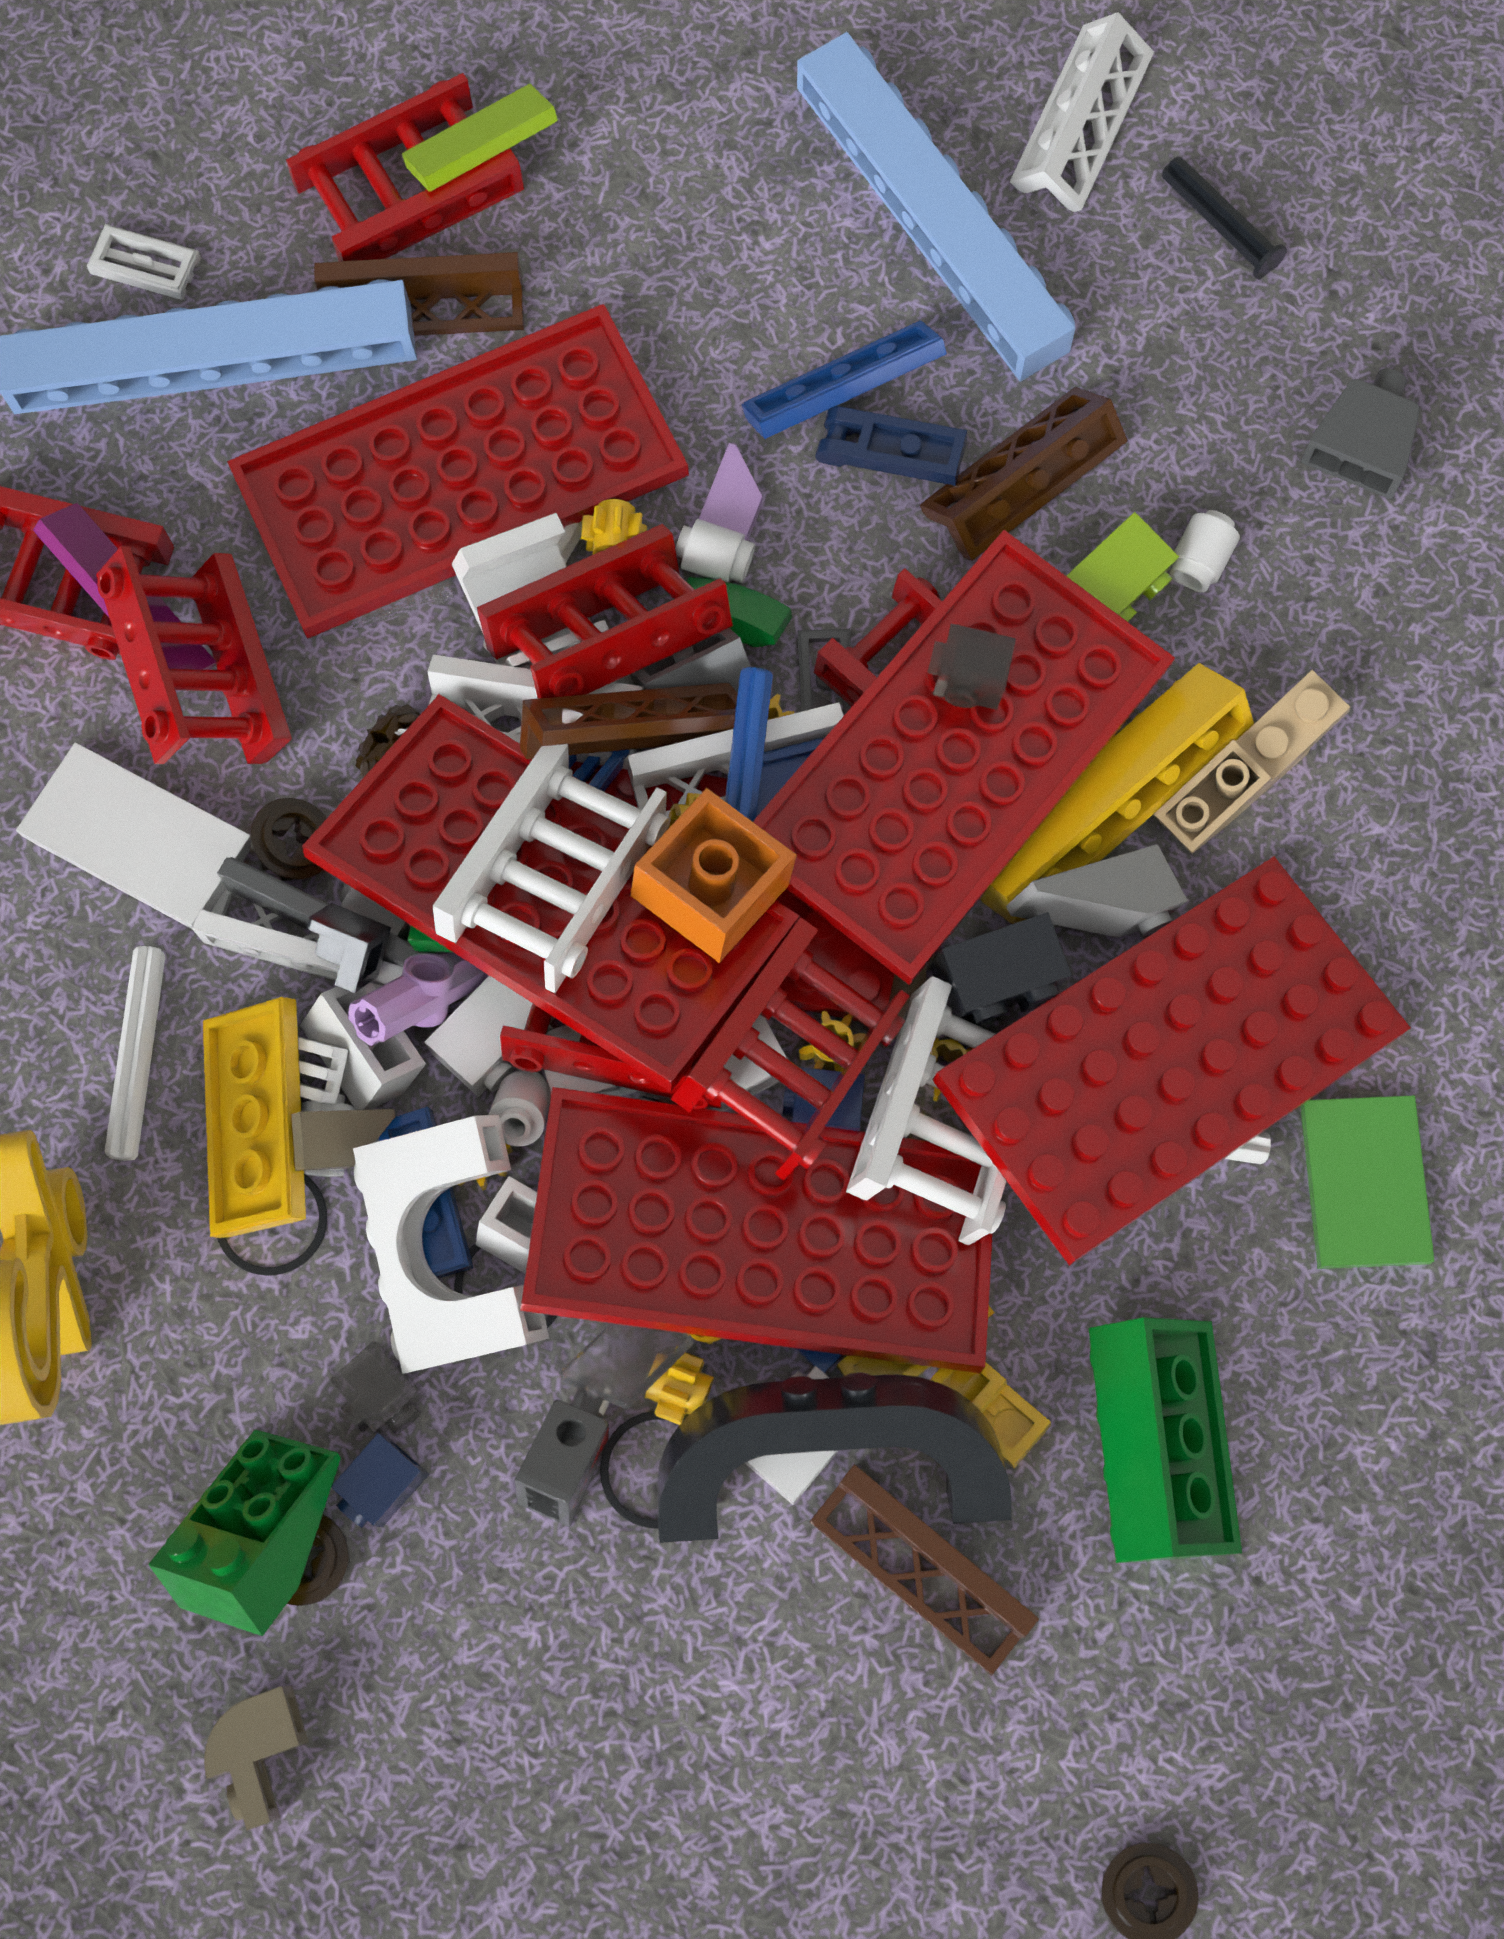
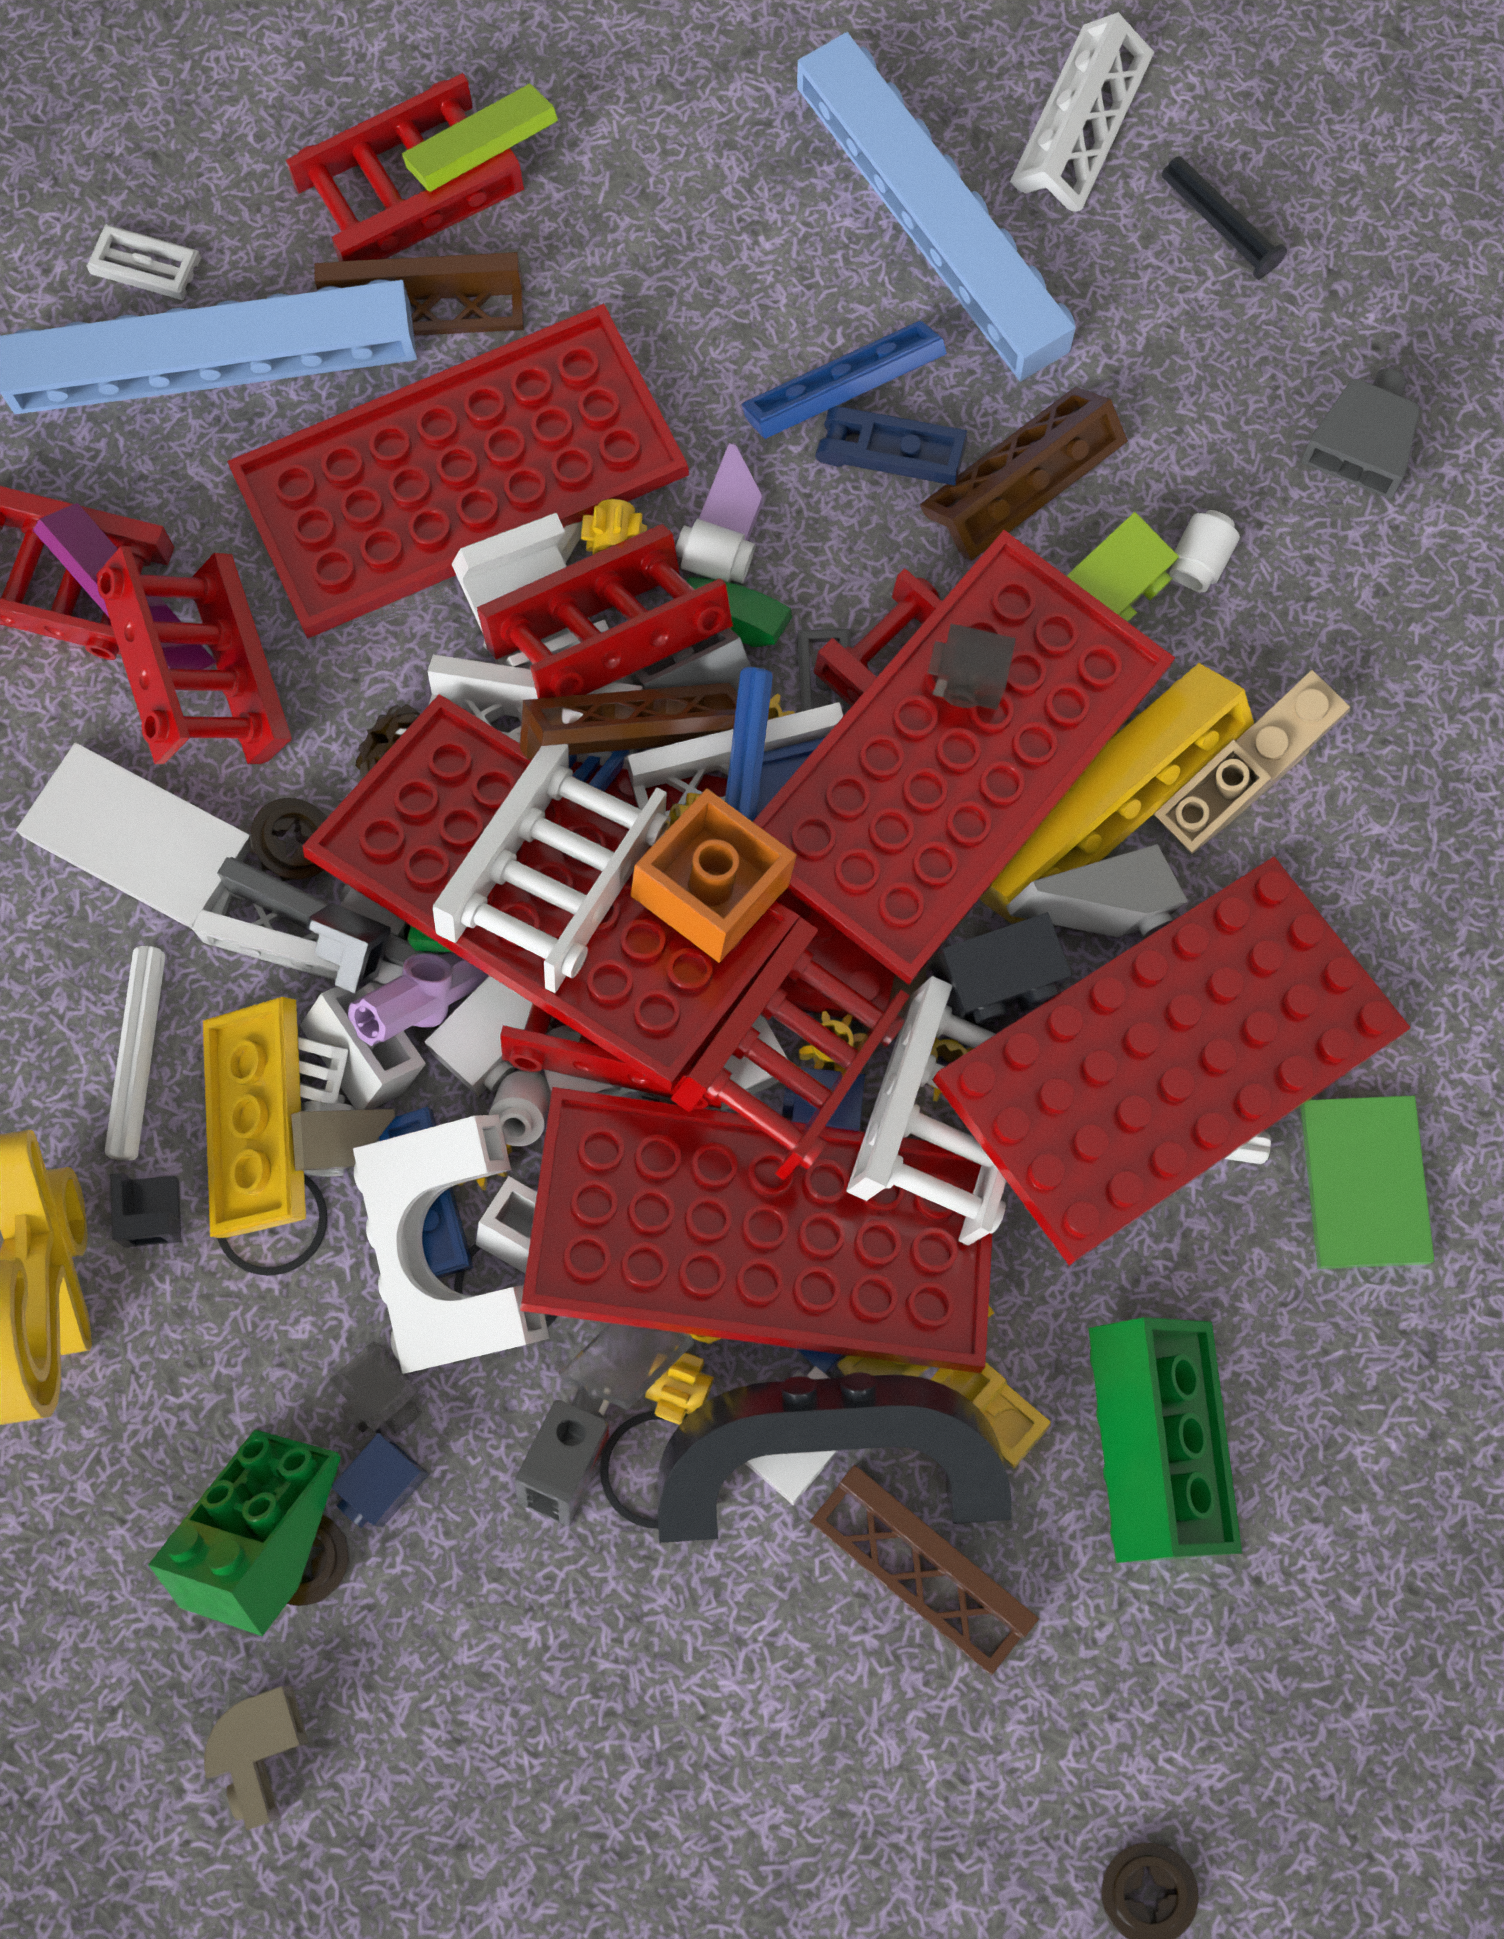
(145, 1210): none -> black panel

